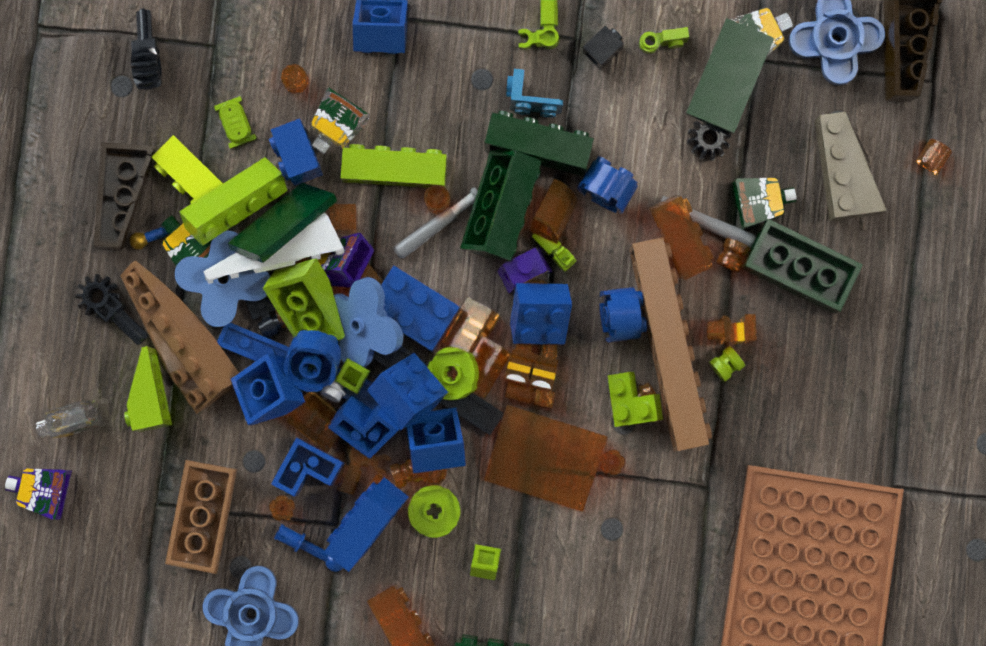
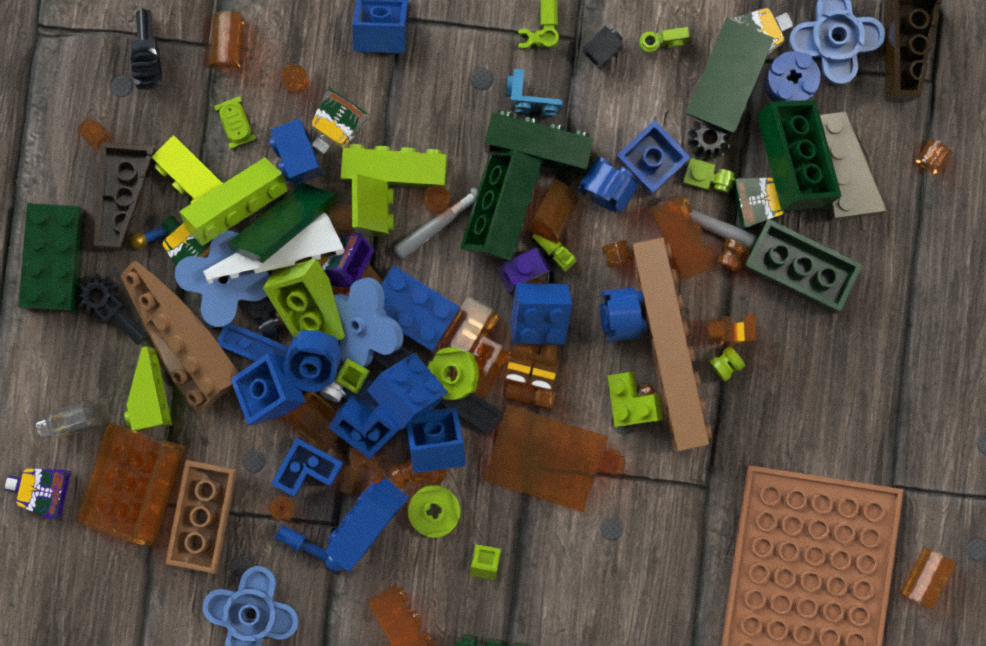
(52, 257): none -> dark green brick
(93, 133): none -> clear orange brick
(130, 484): none -> clear orange slope
(226, 39): none -> clear orange brick
(371, 206): none -> lime slope
(617, 253): none -> clear orange wheel
(652, 158): none -> blue brick
(700, 175): none -> lime plate
(797, 65): none -> brick
(798, 155): none -> dark green brick
(928, 578): none -> clear orange brick

